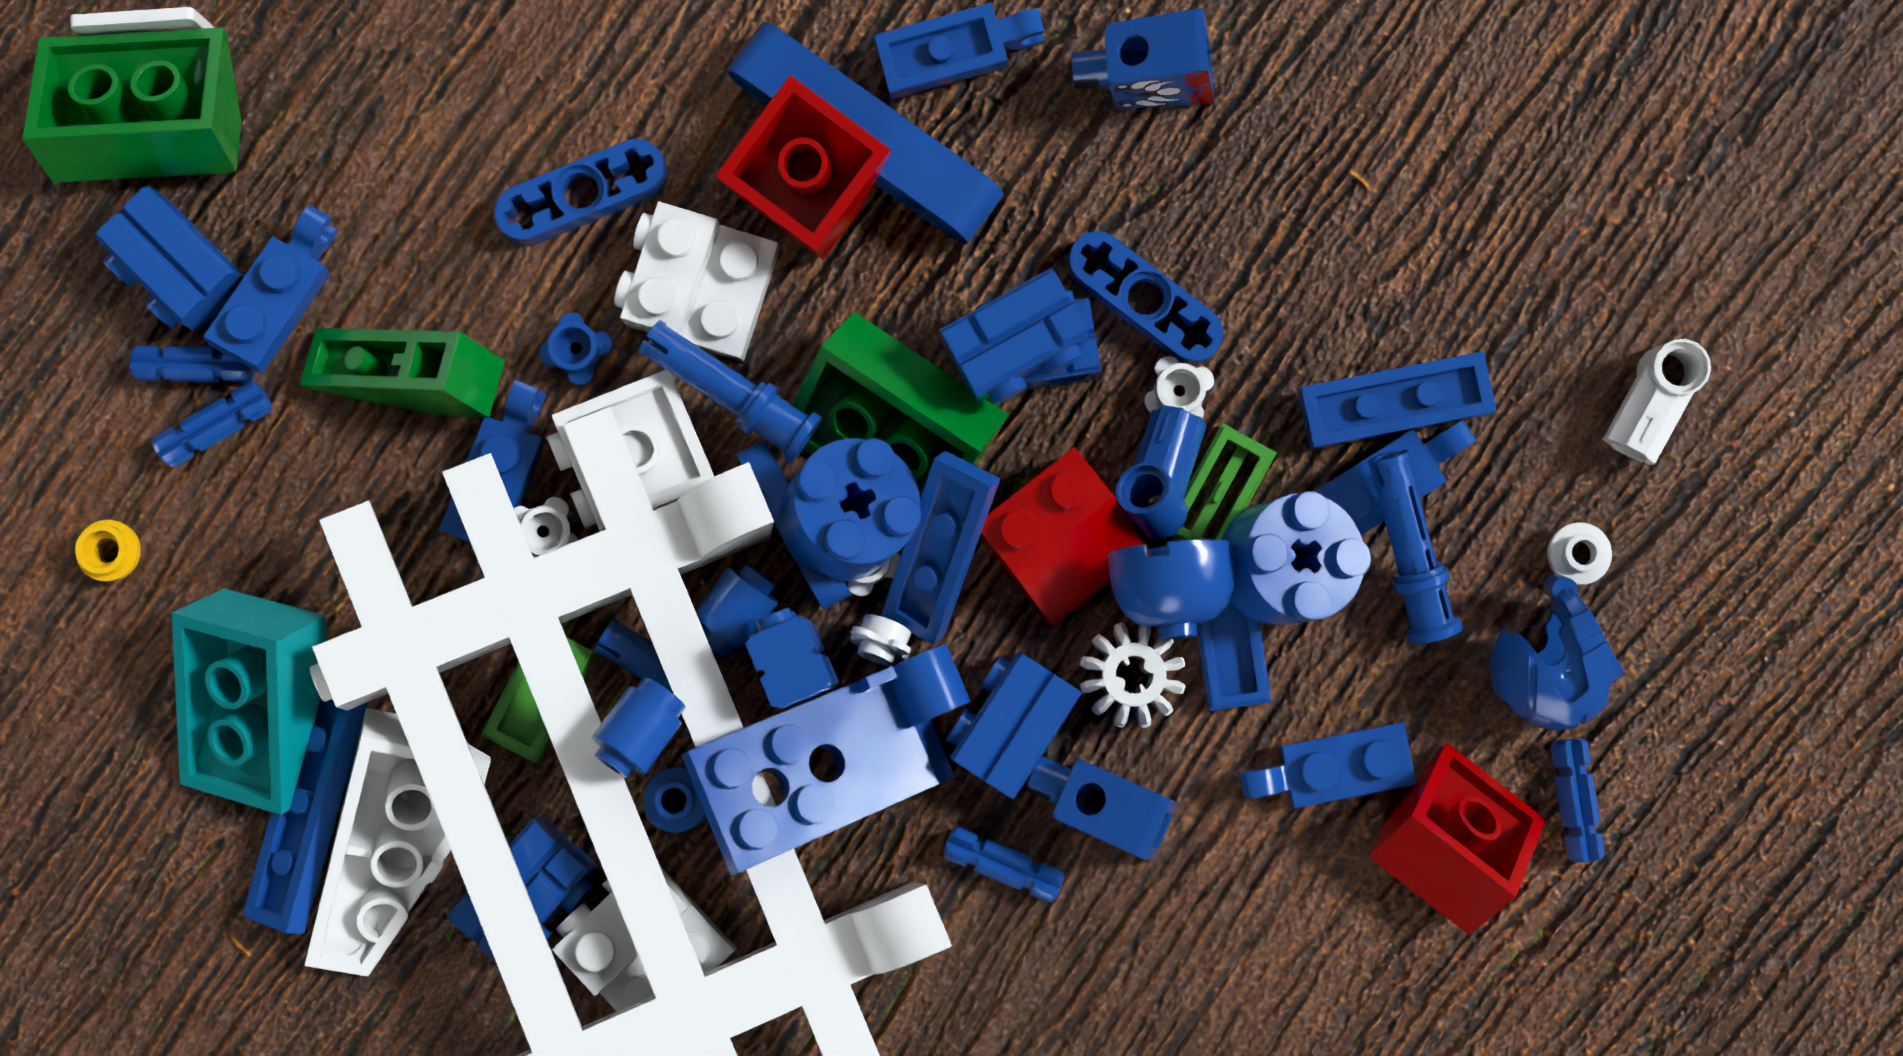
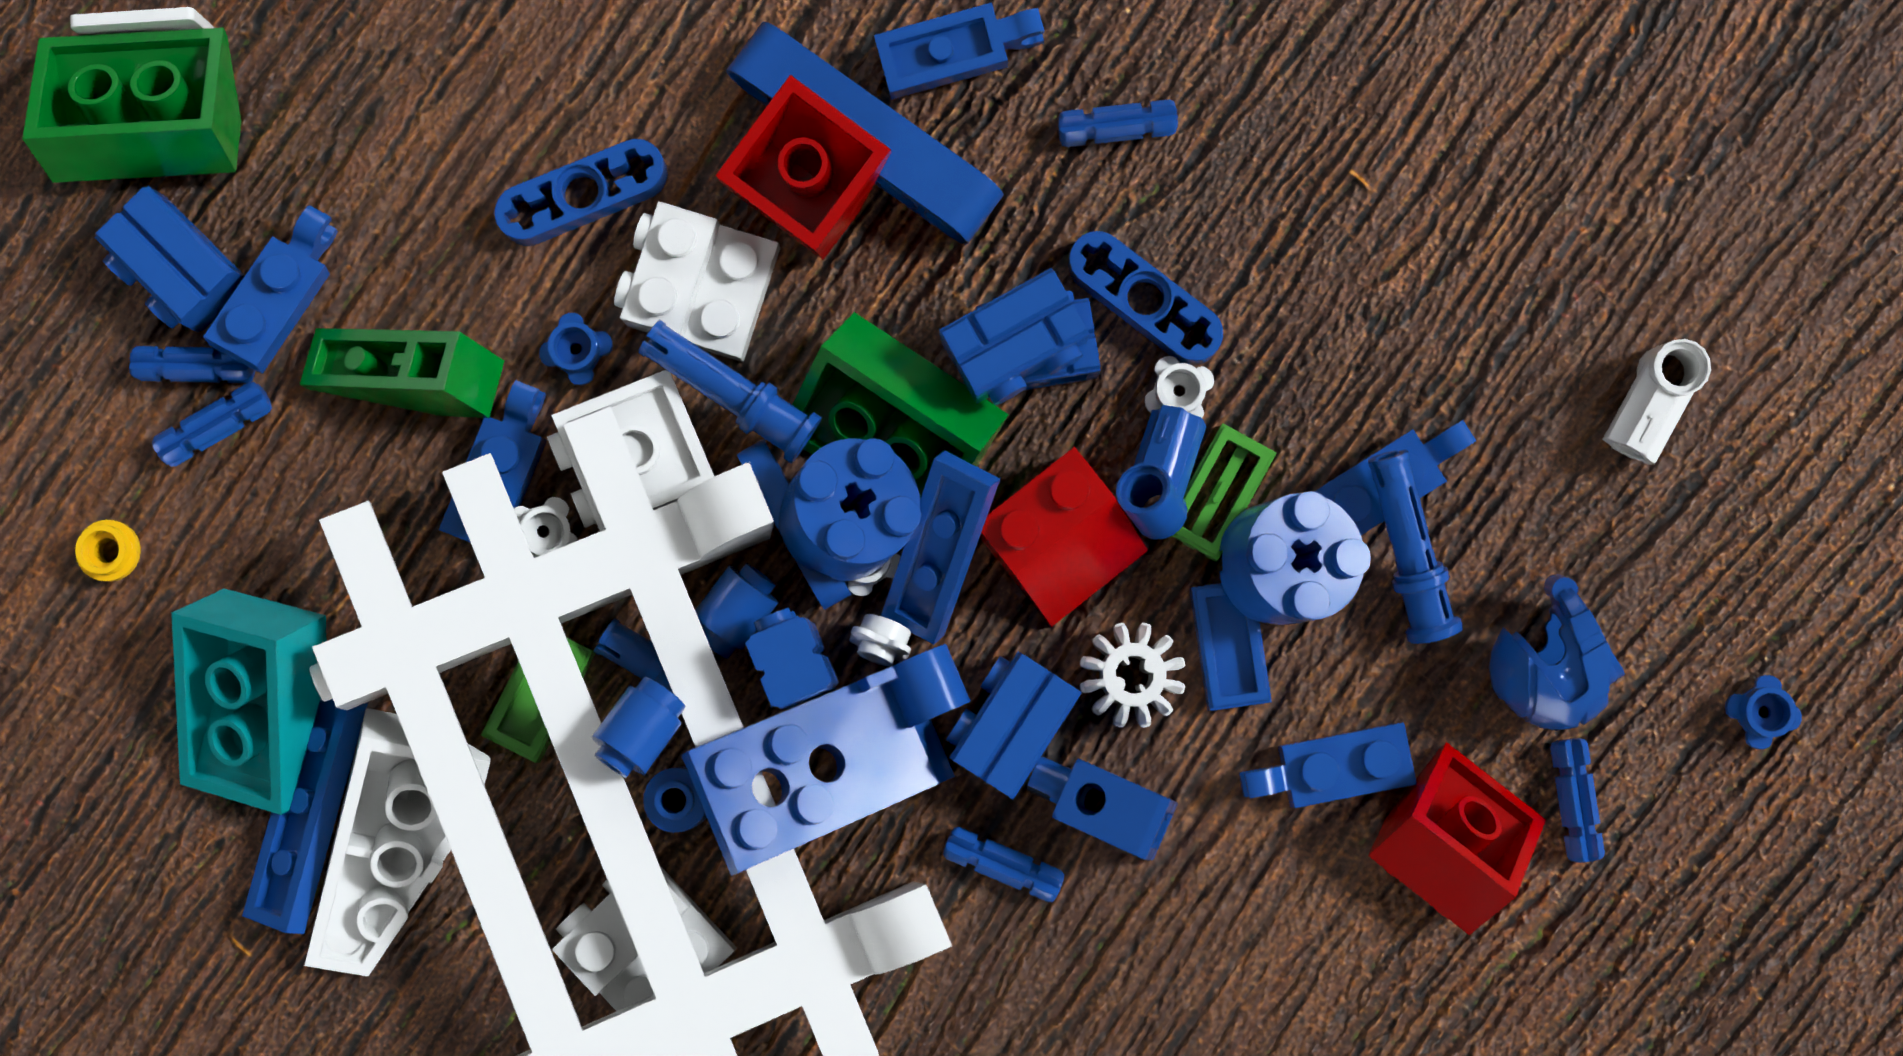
(551, 871): blue brick -> none
(1117, 123): none -> blue axle
(1170, 57): blue torso -> none
(1173, 584): blue cylinder -> none
(1396, 400): blue plate -> none
(1560, 553): white plate -> none
(1781, 717): none -> blue plate

